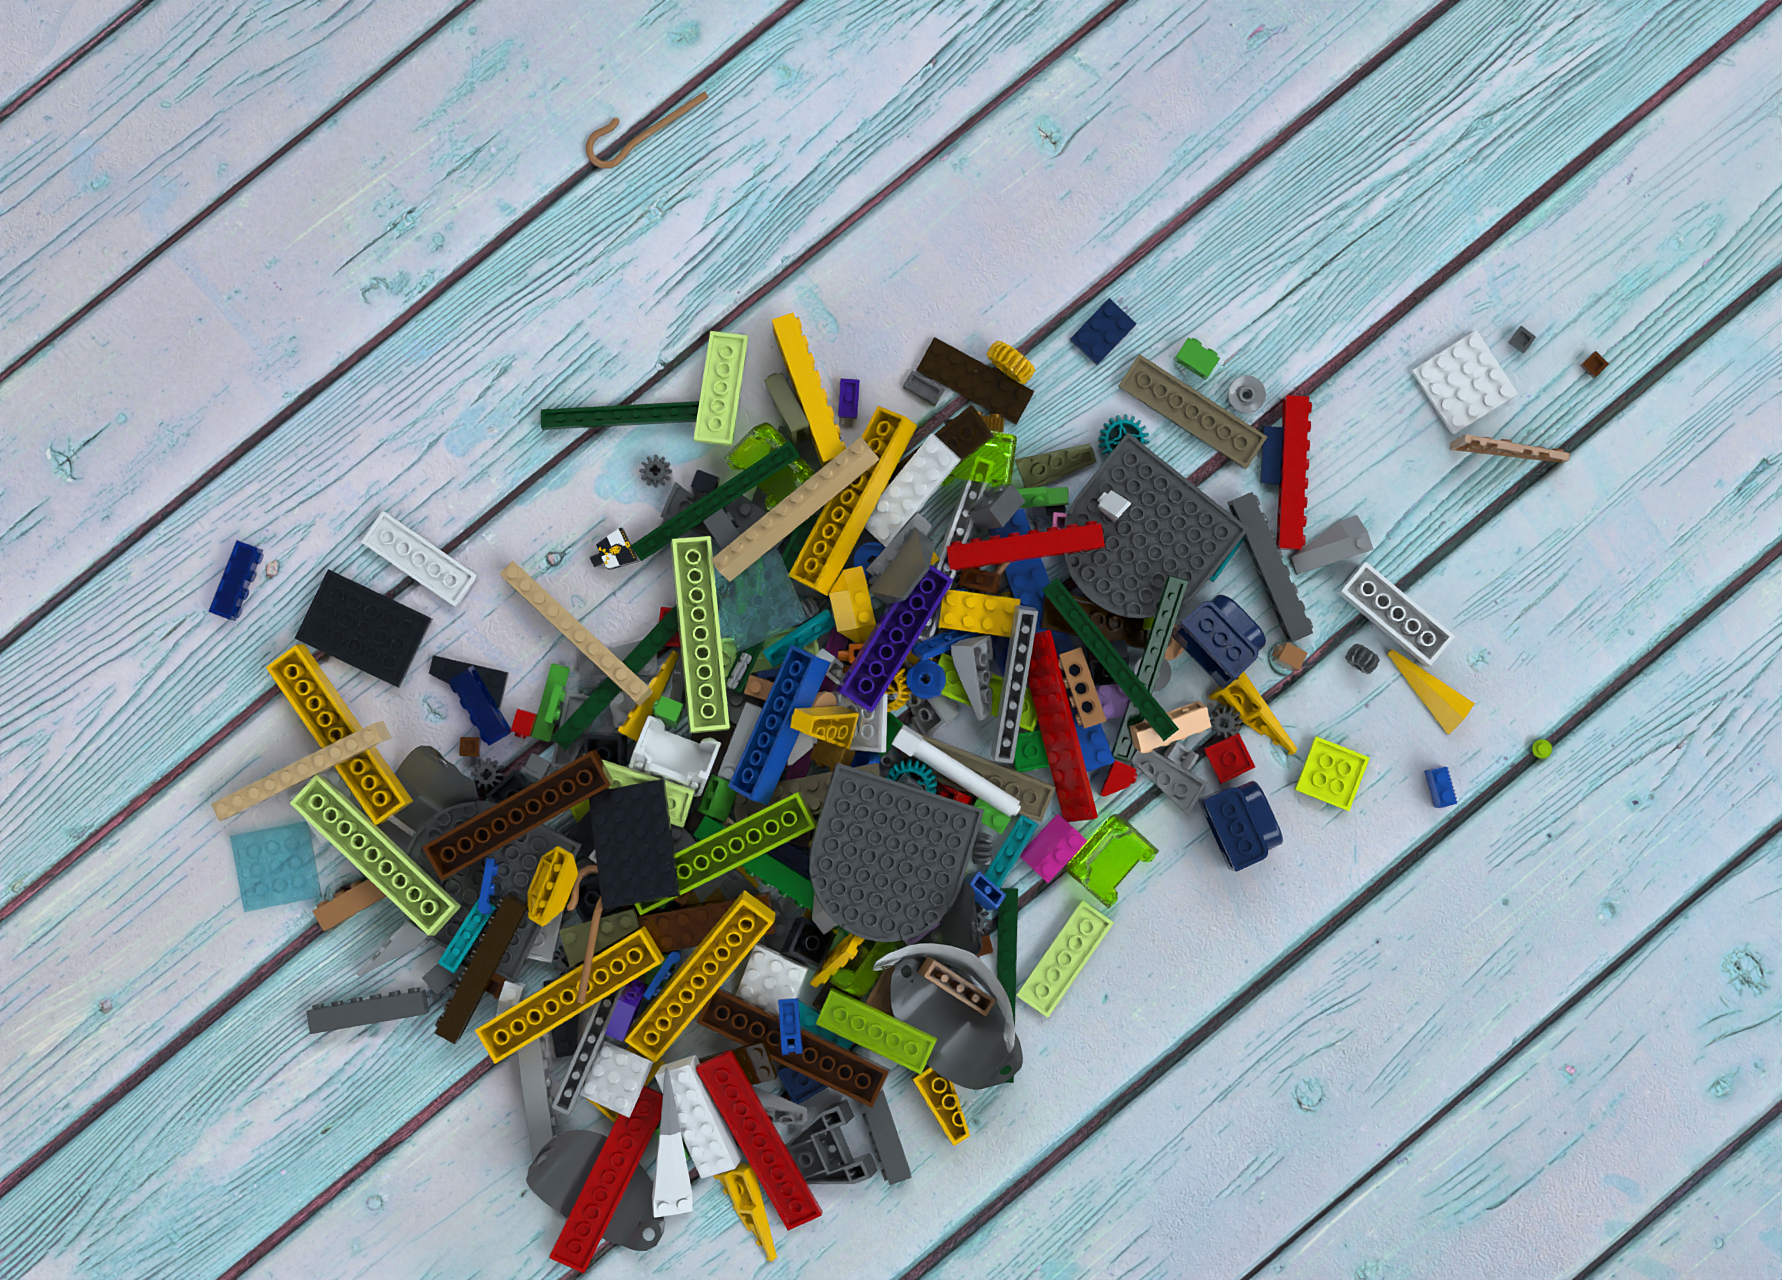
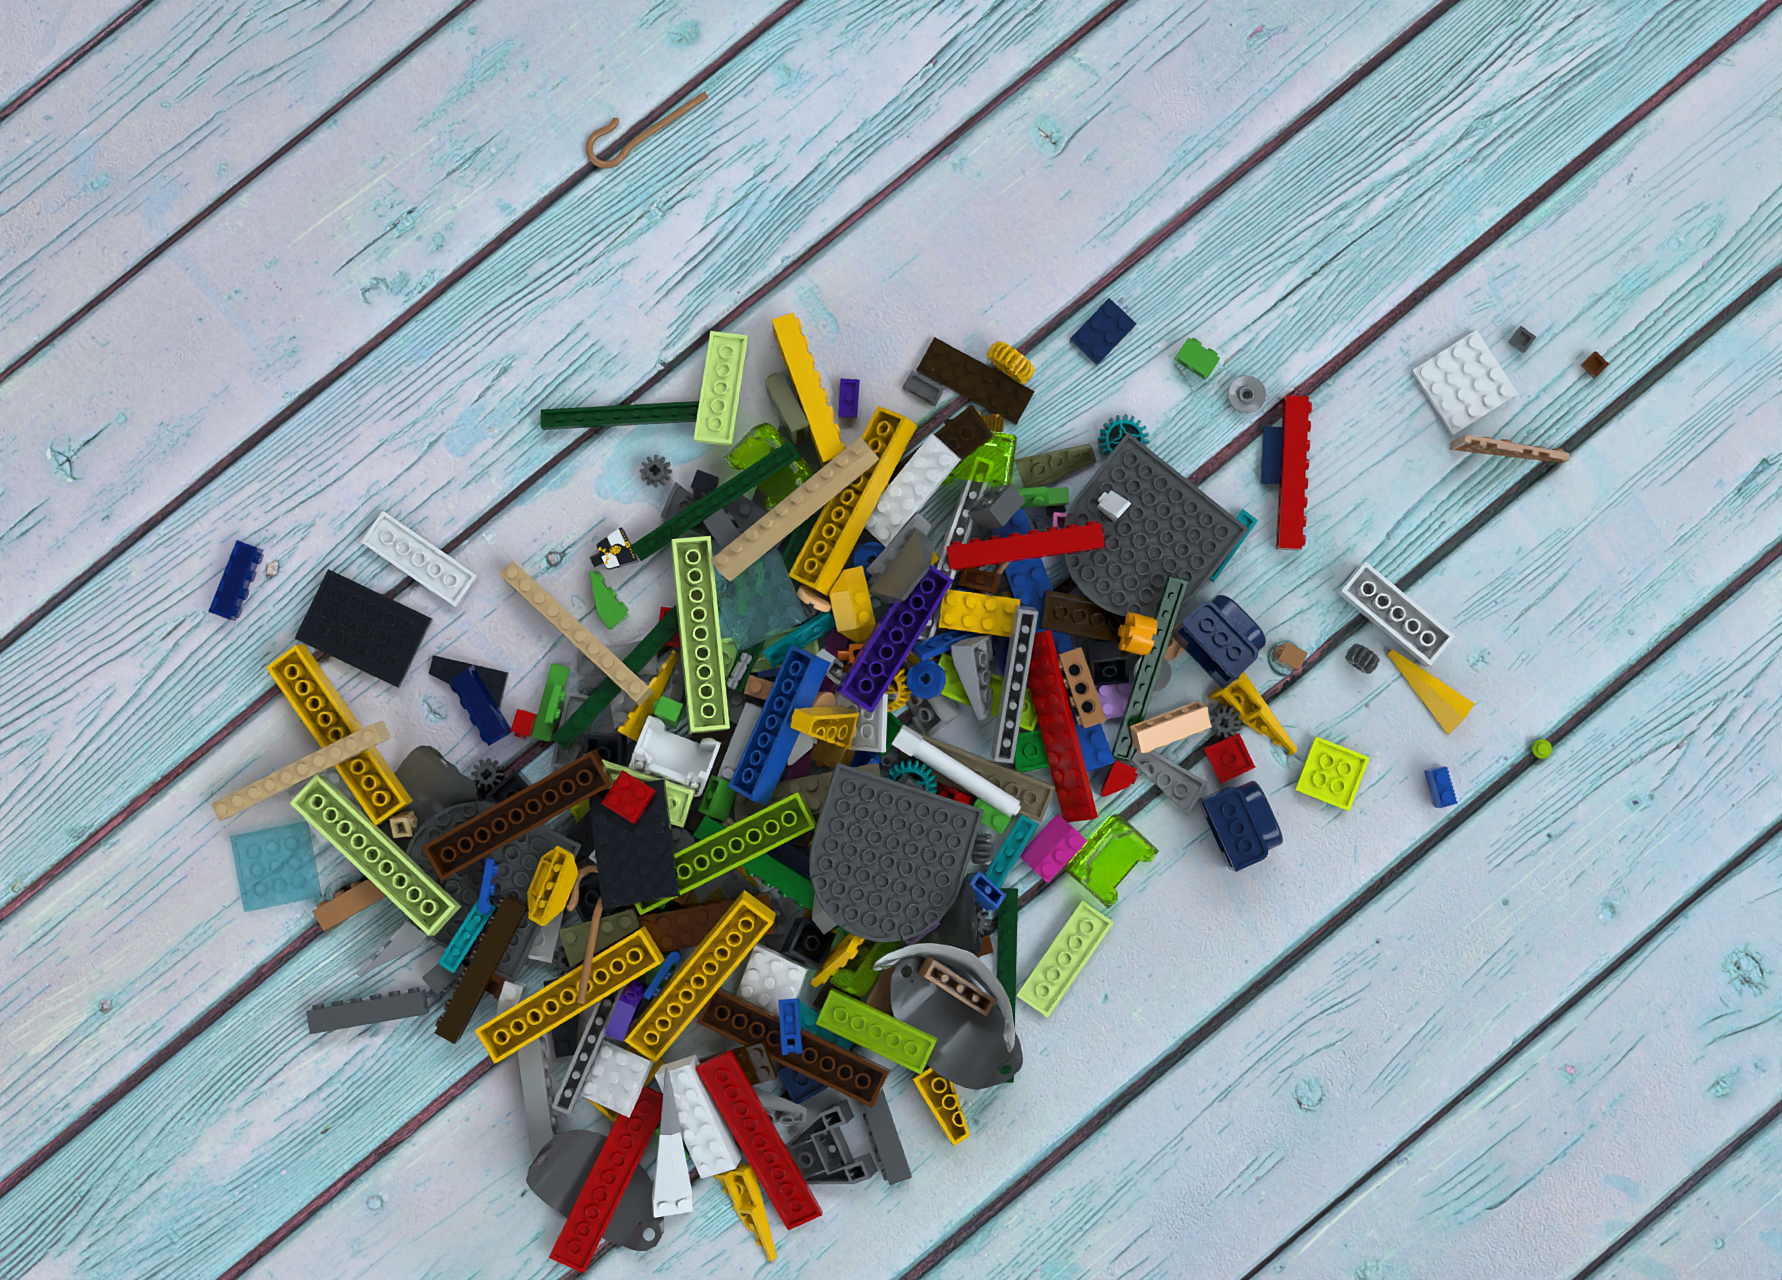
(408, 824): none -> tan brick
(470, 746): reddish brown plate -> none
(537, 766): light grey panel -> none
(607, 606): none -> bright green slope
(628, 797): none -> red plate
(819, 600): none -> light nougat tile
(1110, 659): dark green plate -> none
(1137, 634): none -> light orange brick
(1181, 755): light grey bracket -> none
(1192, 411): dark tan plate -> none
(1270, 568): dark grey brick -> none
(1339, 542): light grey wedge -> none

